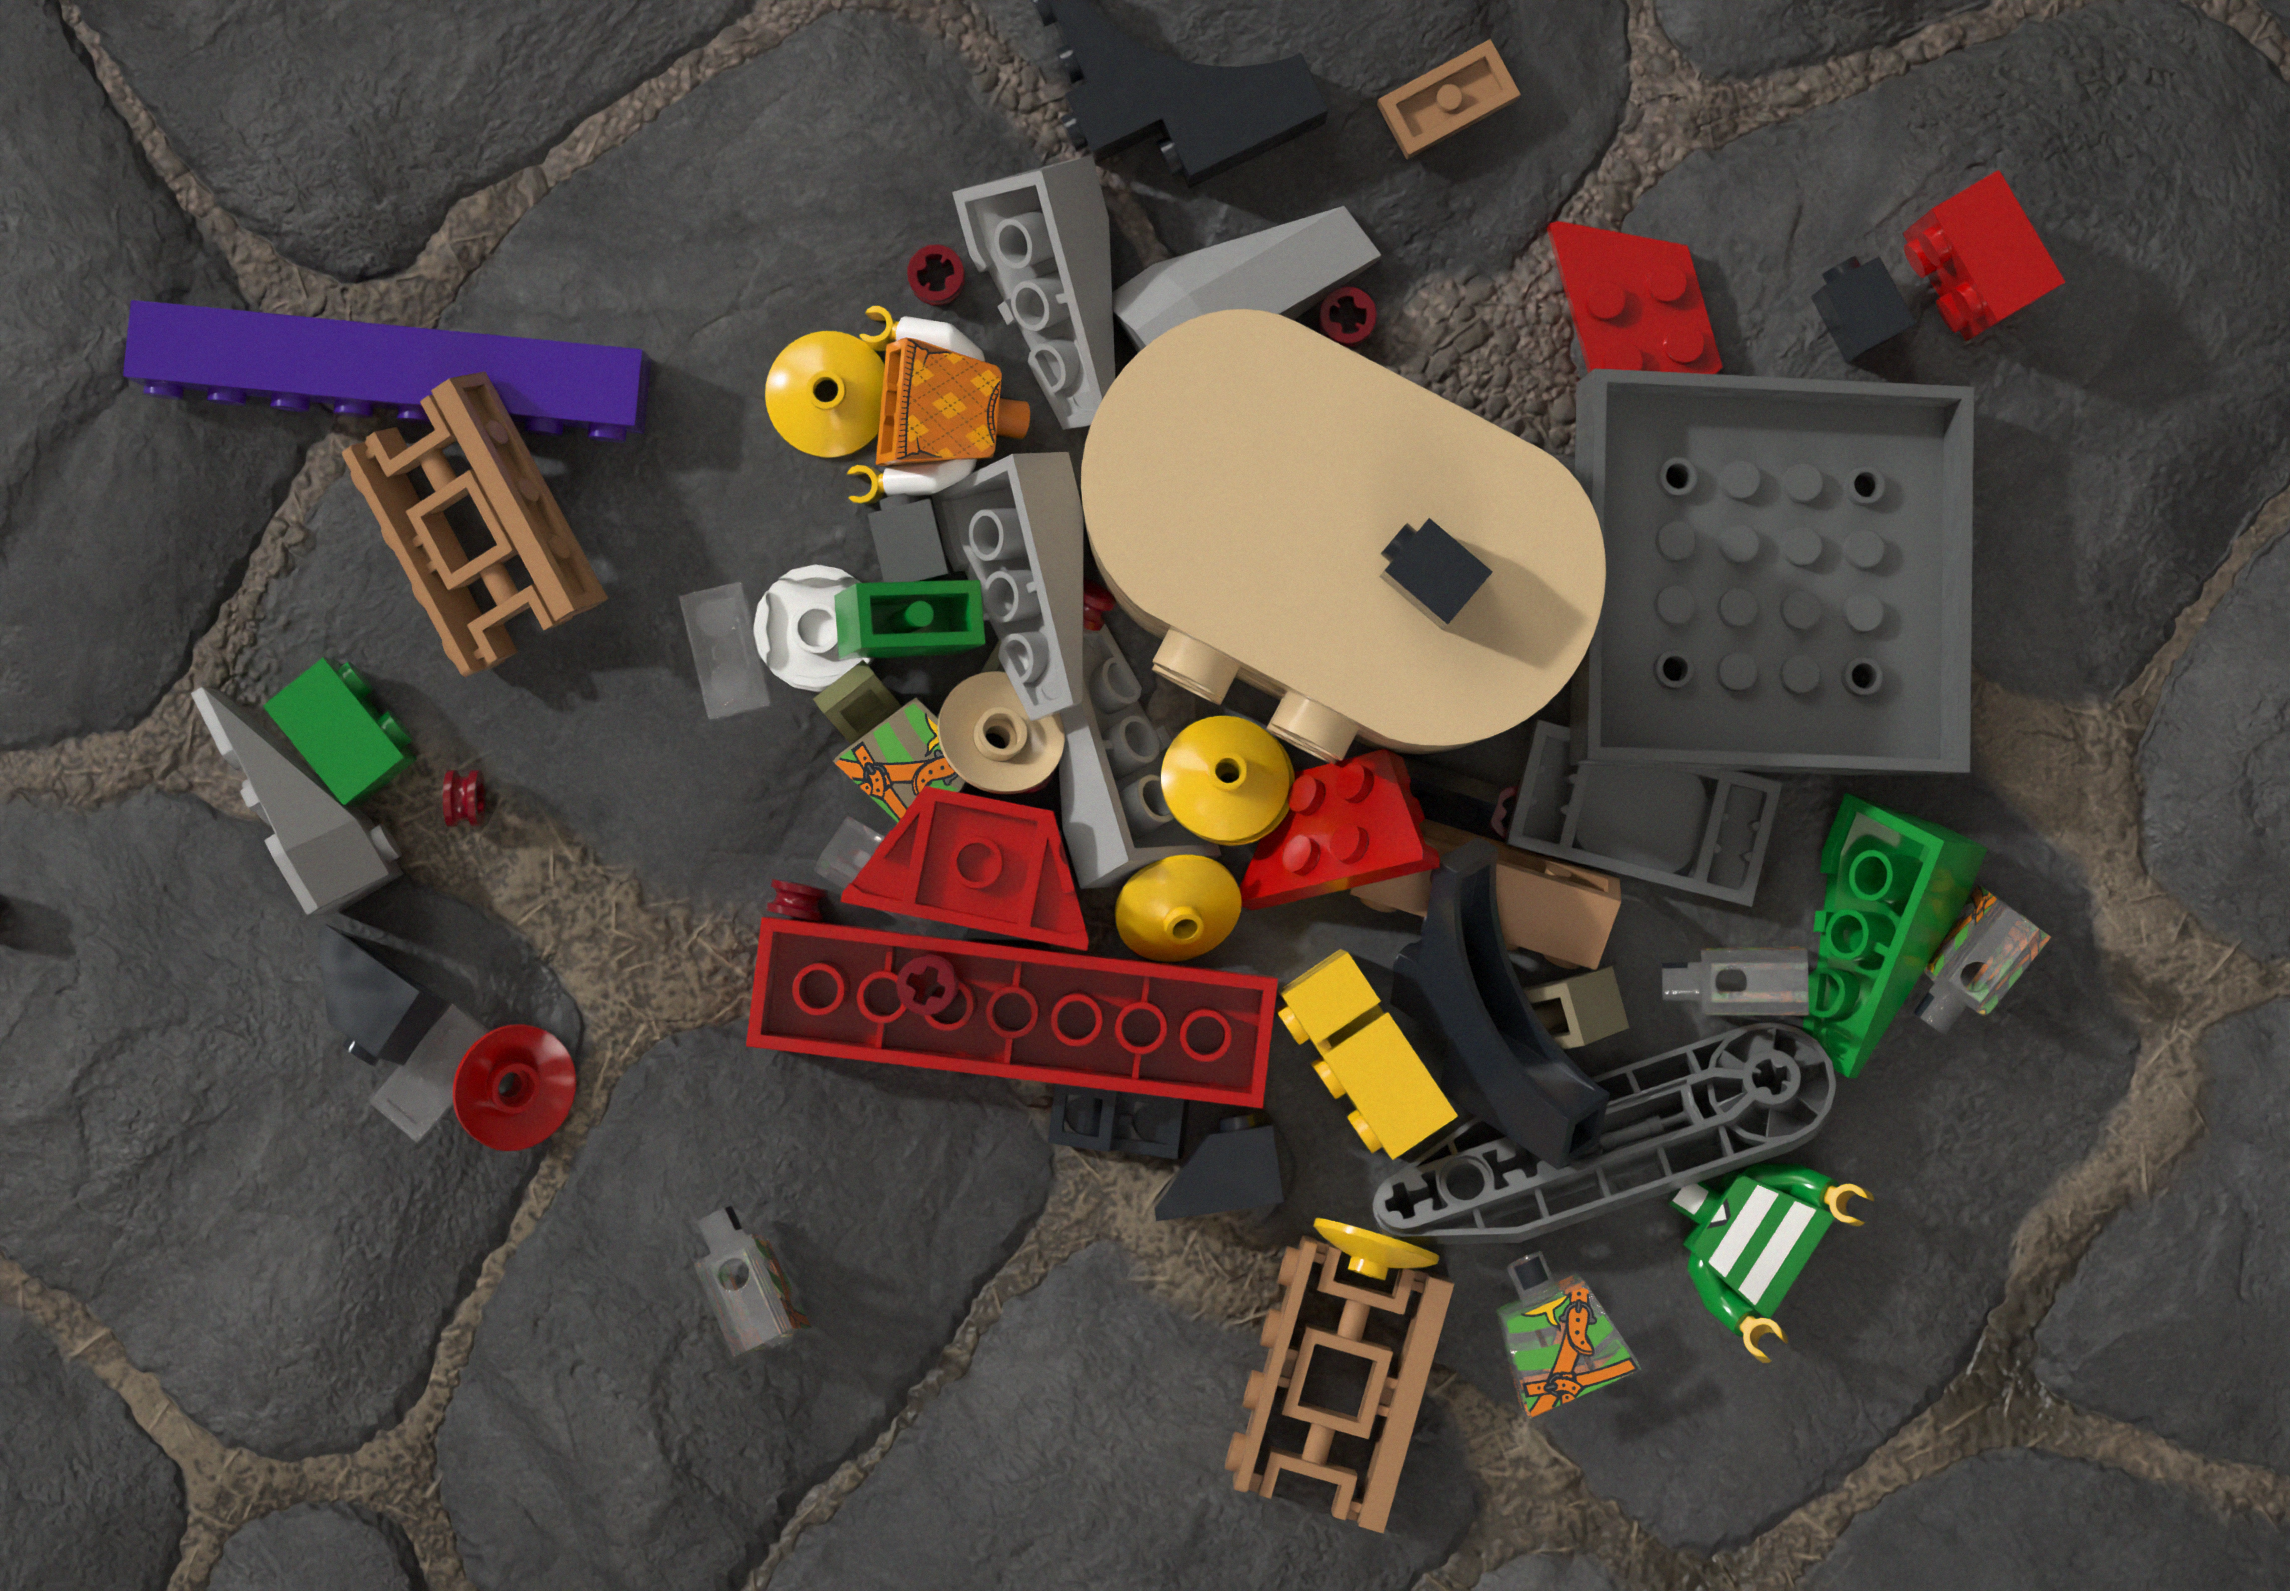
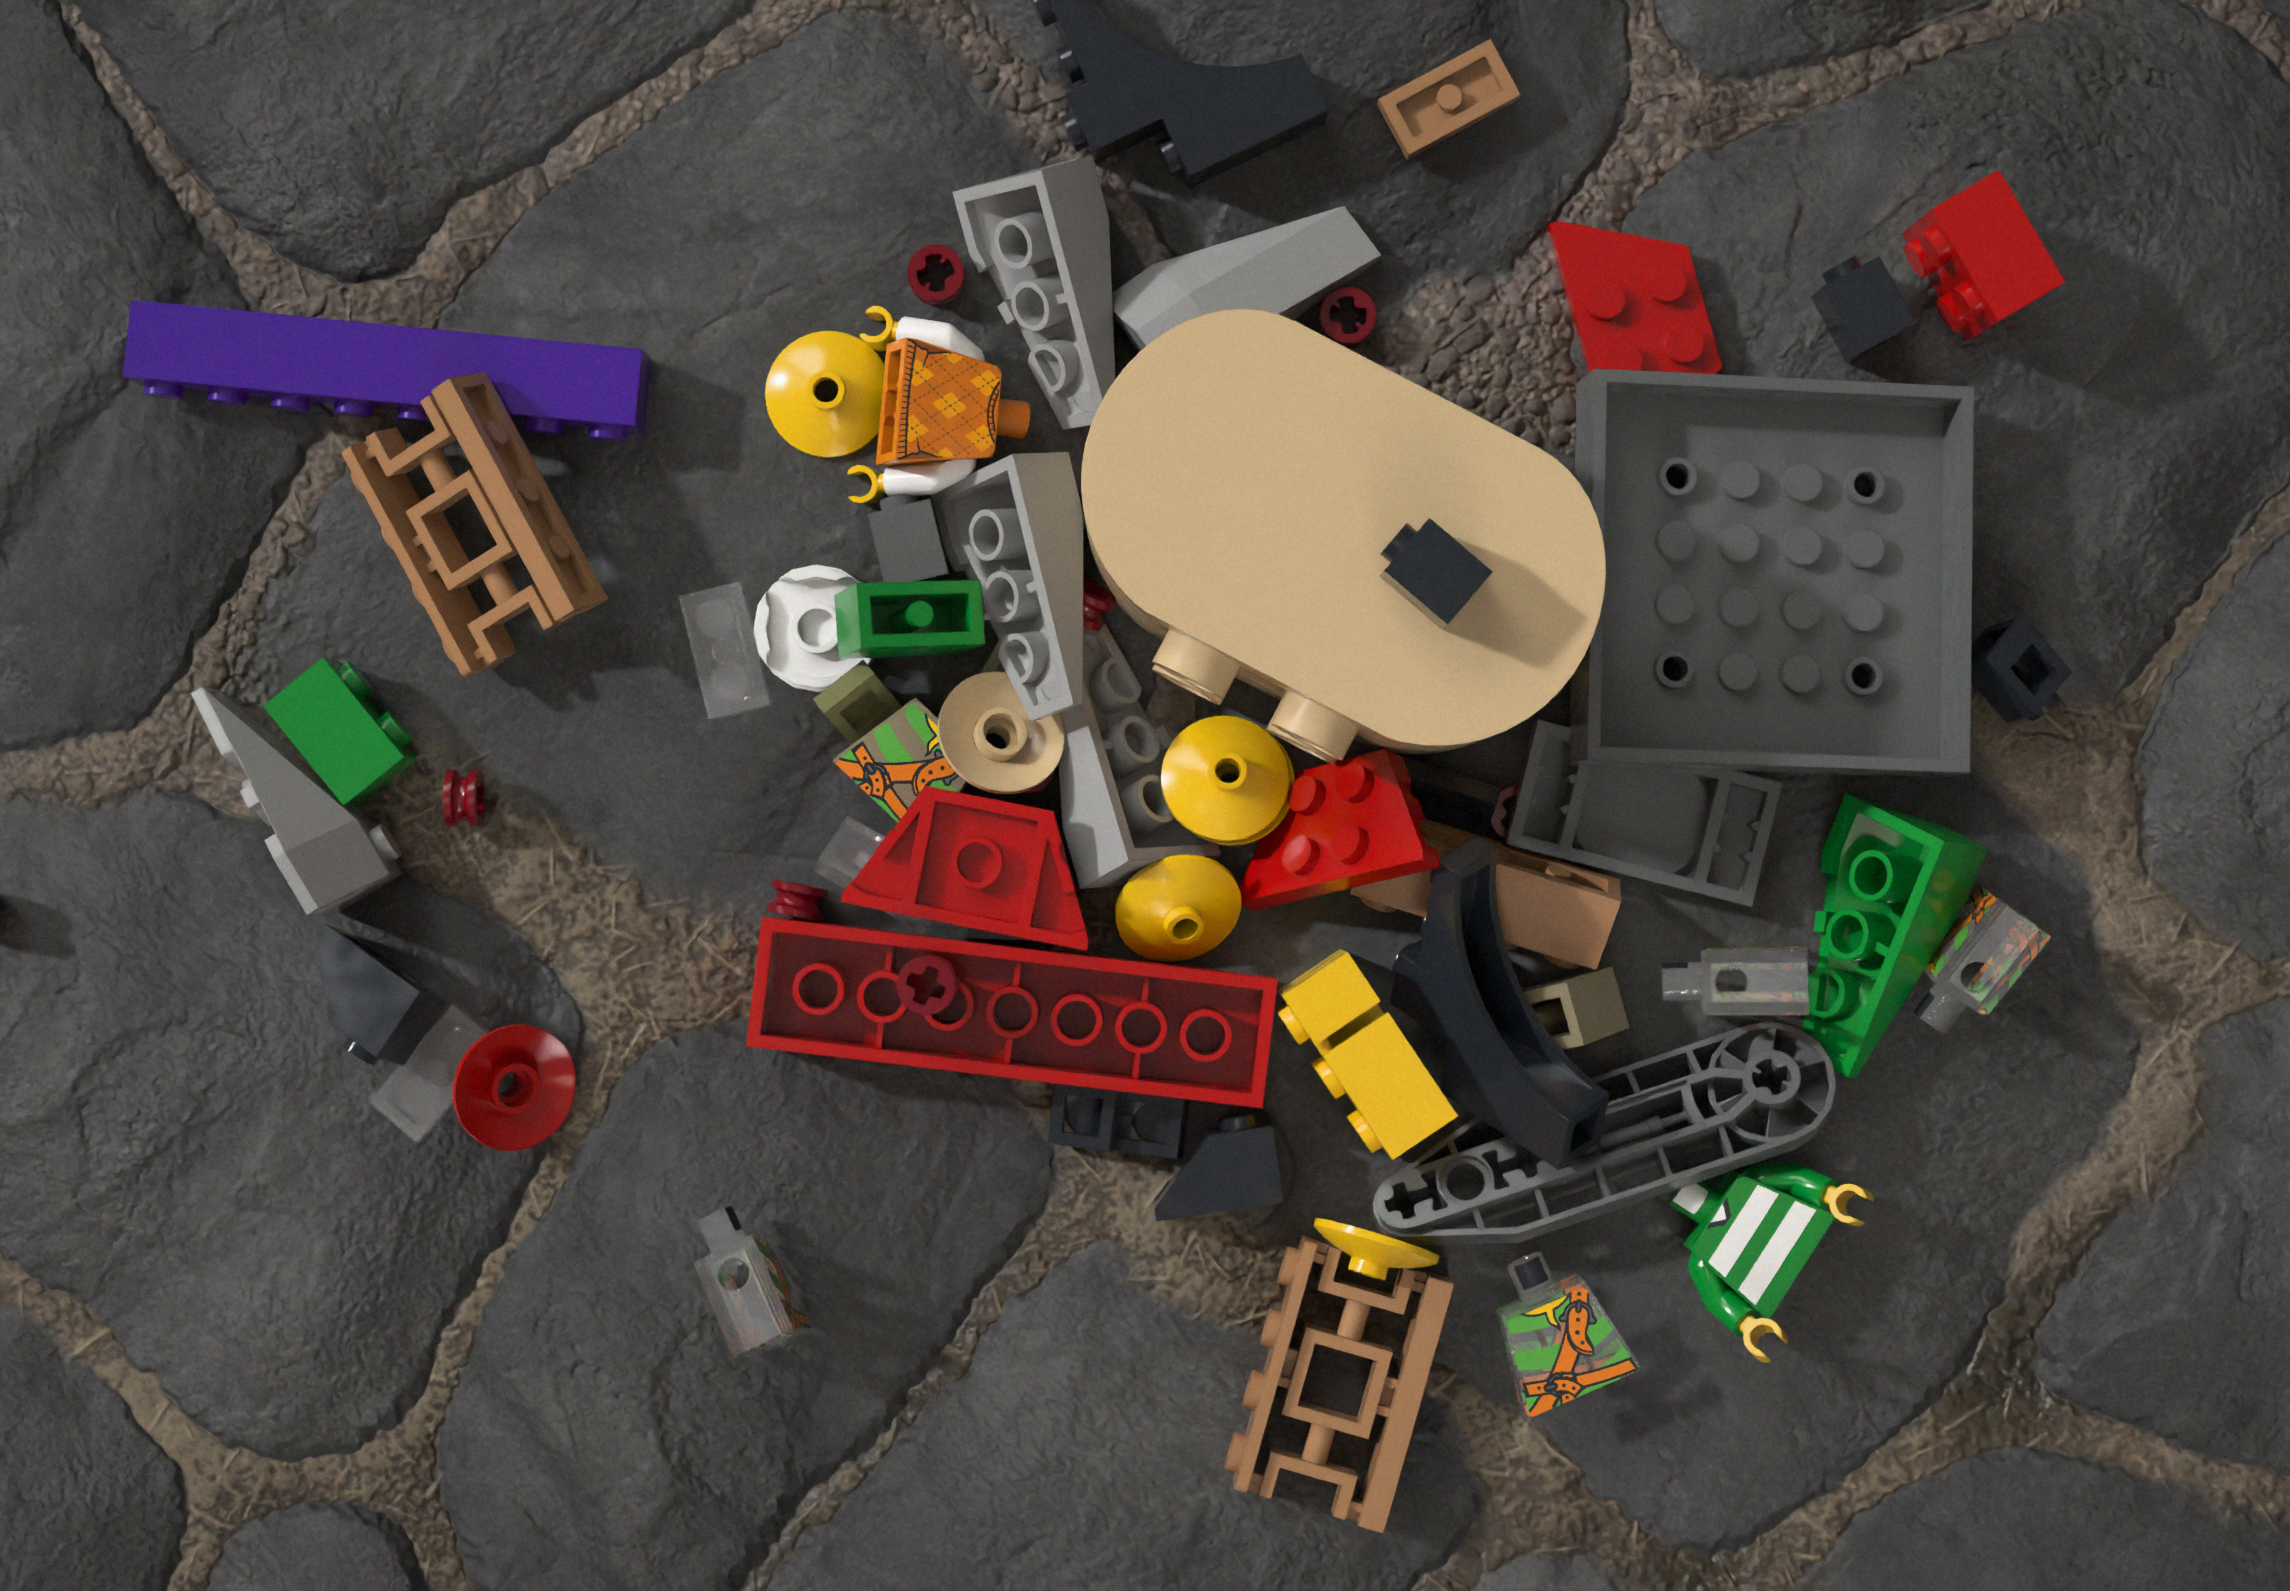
(2017, 670): none -> black brick

